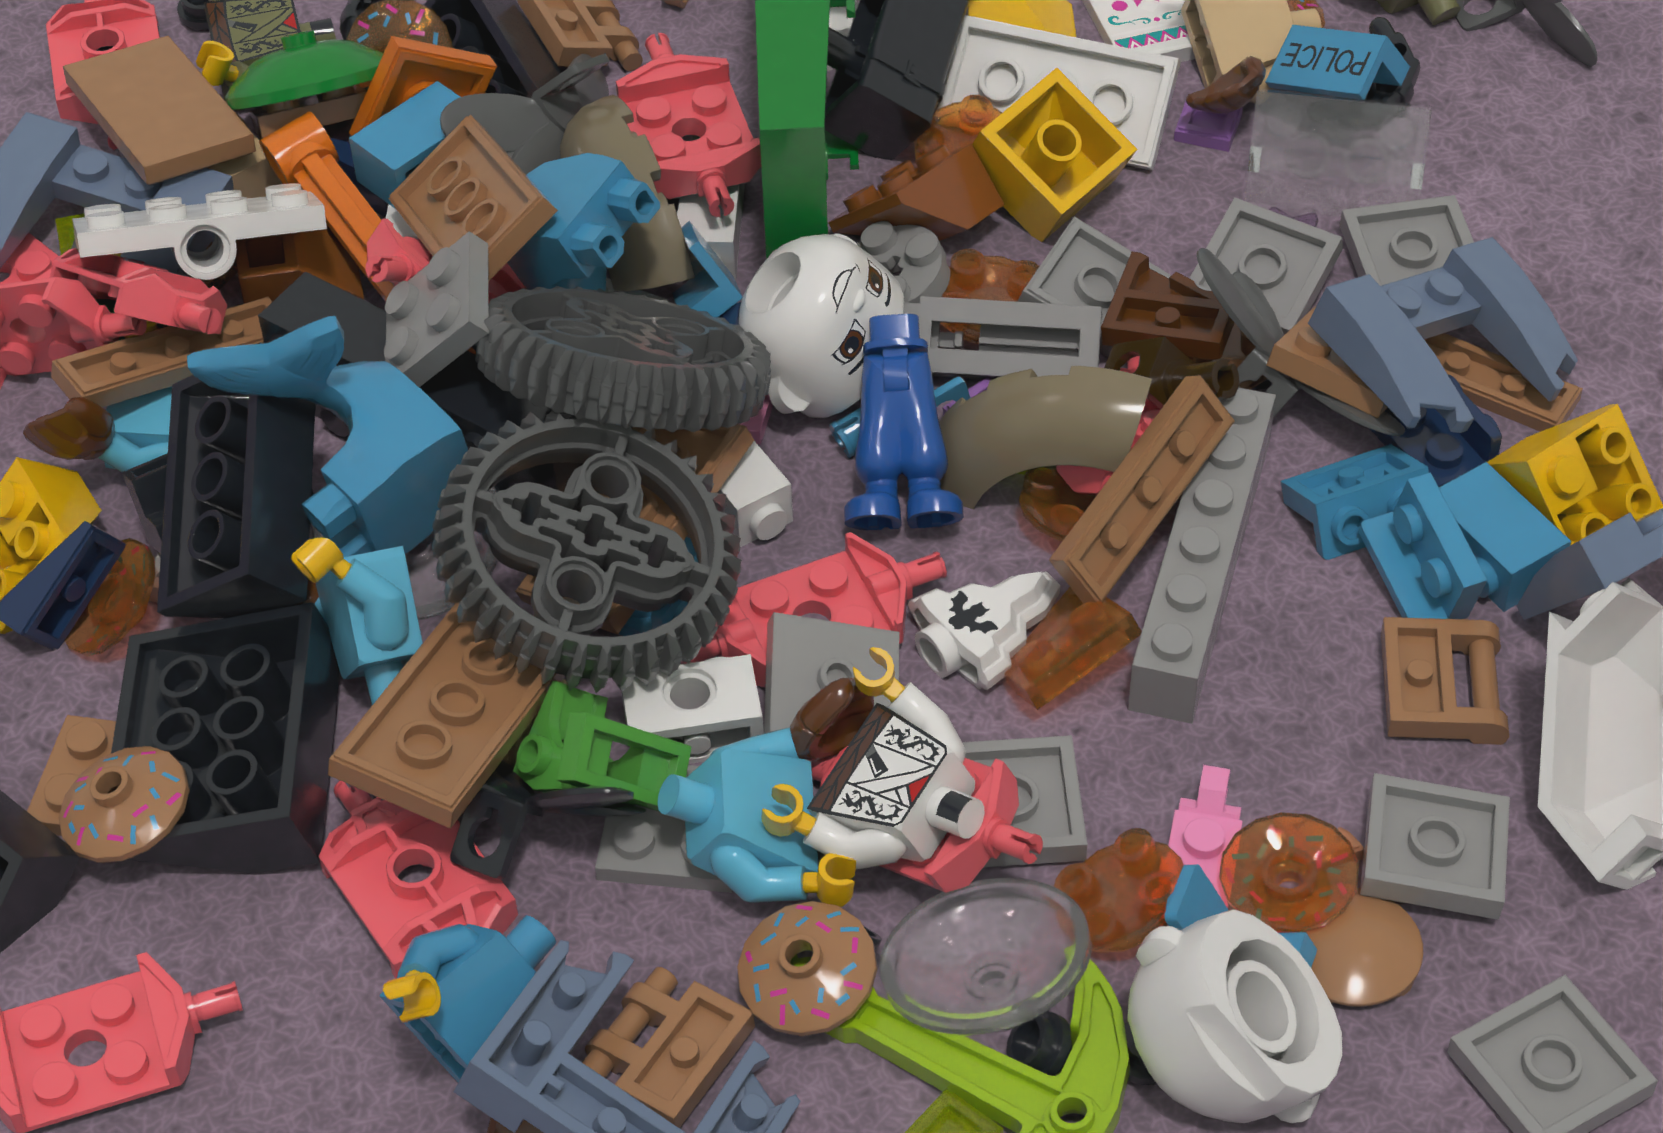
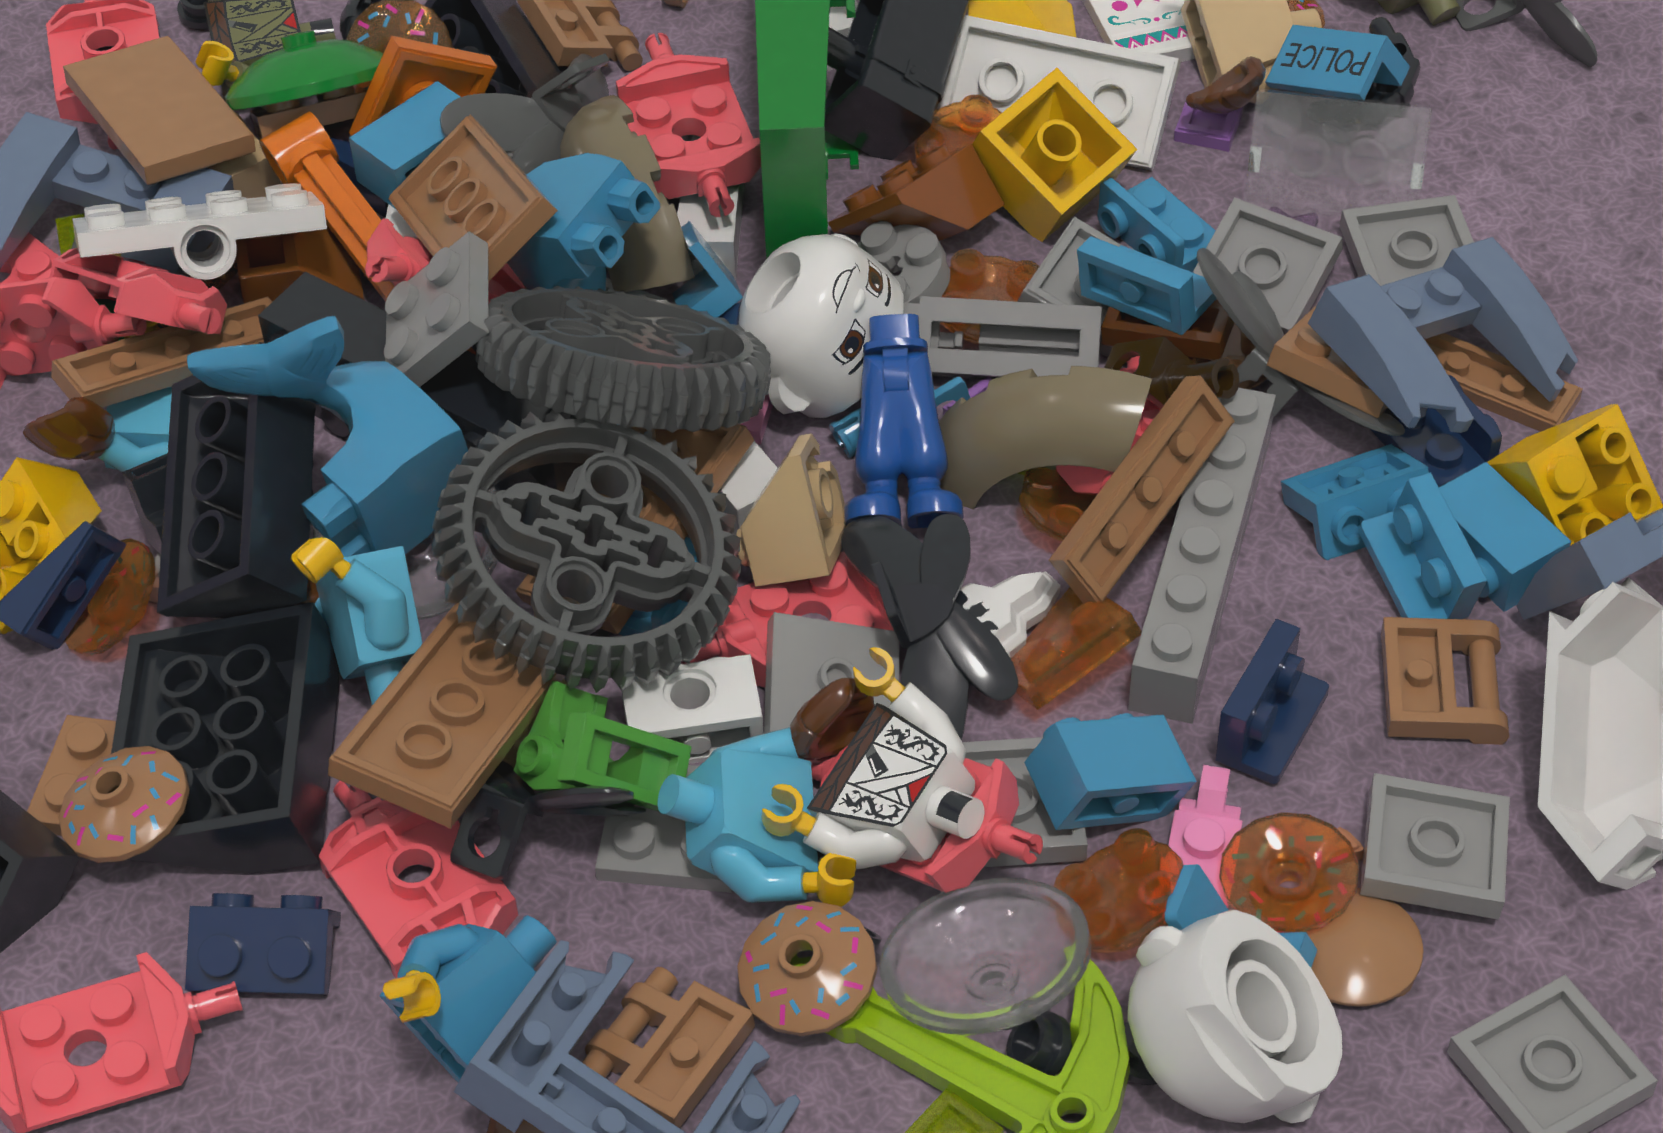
(261, 947): none -> dark blue bracket
(795, 520): none -> tan slope
(919, 592): none -> black piece
(1109, 771): none -> dark azure brick
(1142, 285): none -> dark azure panel
(1153, 222): none -> dark azure bracket
(1270, 708): none -> dark blue bracket

